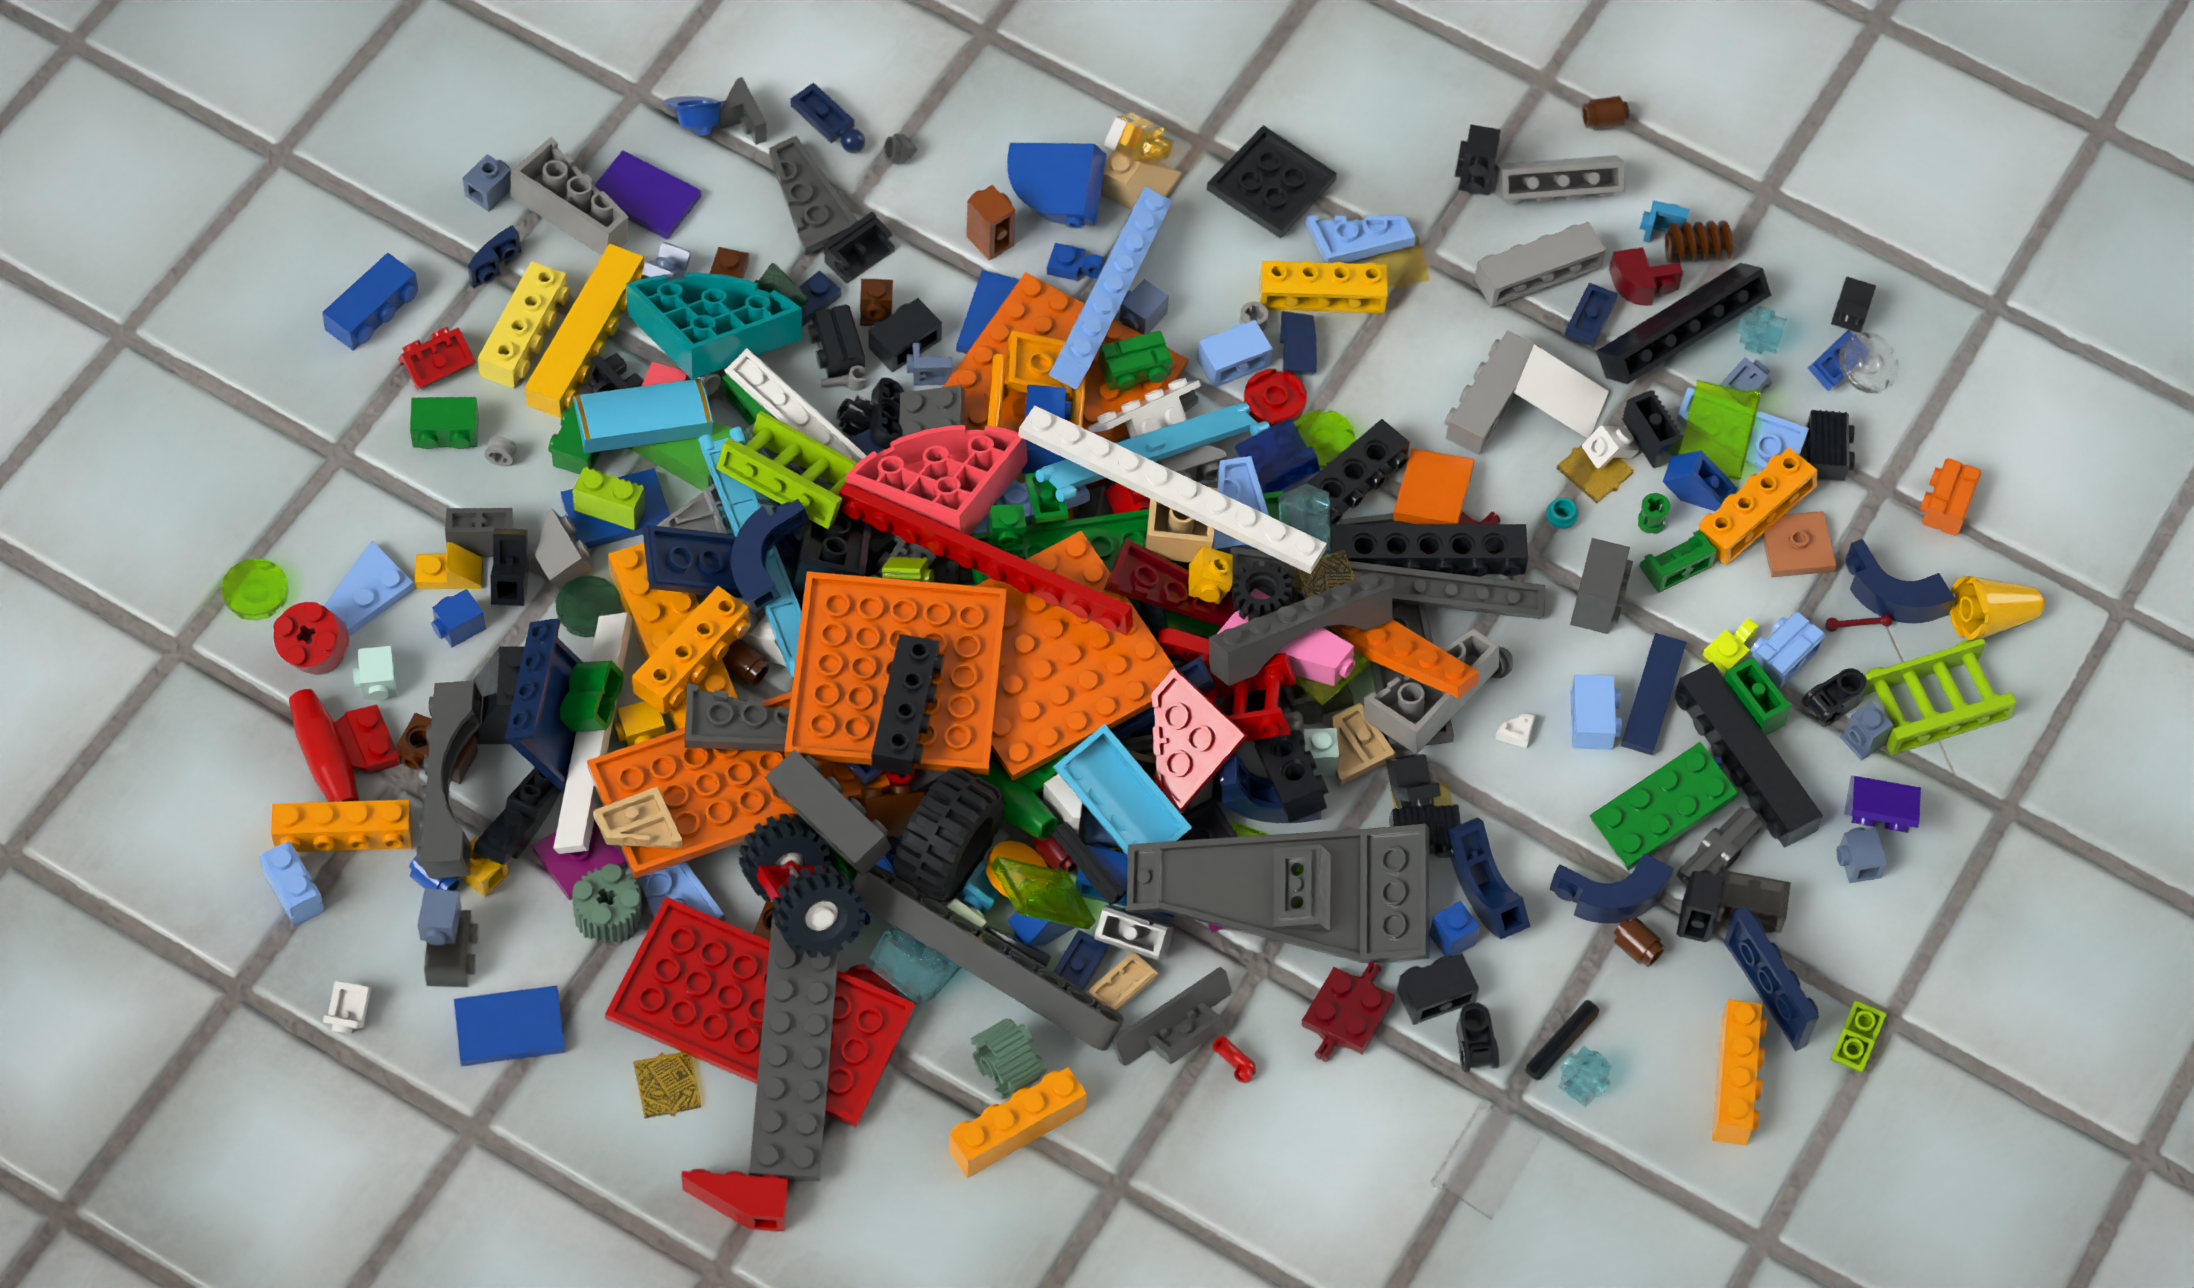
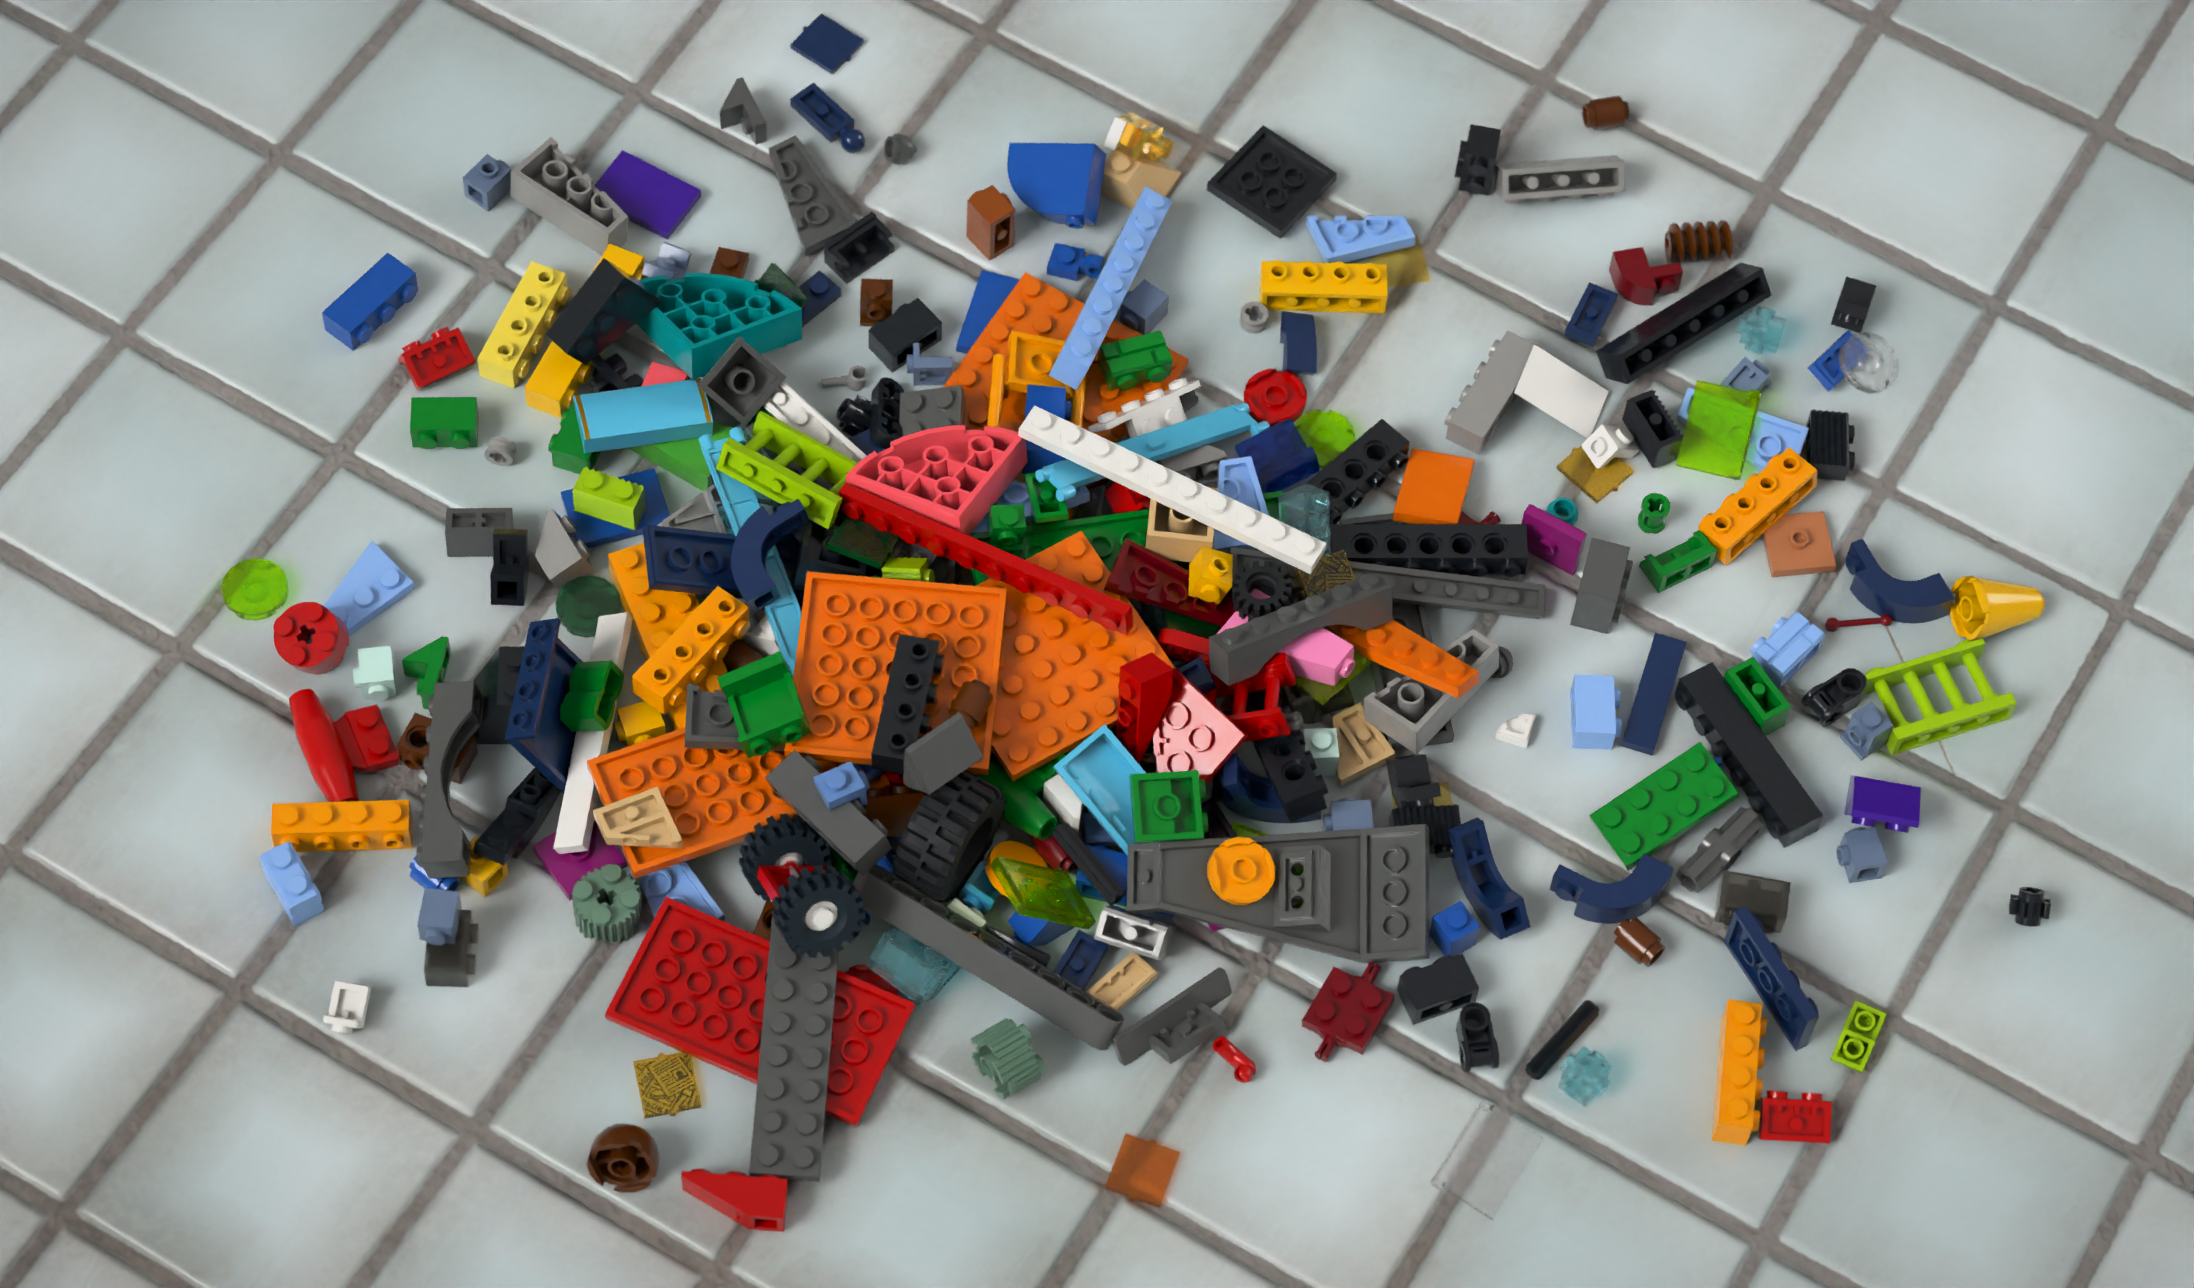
(429, 666): none -> green slope
(449, 571): yellow slope -> none
(458, 618): blue brick -> none
(485, 263): dark blue slope -> none
(509, 1025): blue tile -> none
(601, 312): none -> black wedge
(624, 1157): none -> reddish brown cylinder
(696, 112): blue piece -> none
(741, 381): none -> dark grey slope
(765, 705): none -> green panel
(826, 43): none -> dark blue piece
(837, 340): black brick -> none
(842, 785): none -> medium blue bracket
(863, 542): none -> dark green piece
(940, 755): none -> dark grey slope
(972, 702): none -> reddish brown brick
(1017, 1122): light orange brick -> none
(1142, 699): none -> red slope
(1142, 1170): none -> clear orange piece
(1167, 806): none -> green plate
(1234, 353): light blue brick -> none
(1240, 871): none -> light orange tile
(1348, 815): none -> sand blue brick
(1539, 264): light grey brick -> none
(1553, 539): none -> magenta plate
(1661, 217): dark azure bracket -> none
(1698, 480): blue slope -> none
(1700, 906): black brick -> none
(1731, 649): neon yellow plate -> none
(1795, 1119): none -> red bracket
(1951, 496): orange brick -> none
(2029, 906): none -> black gear

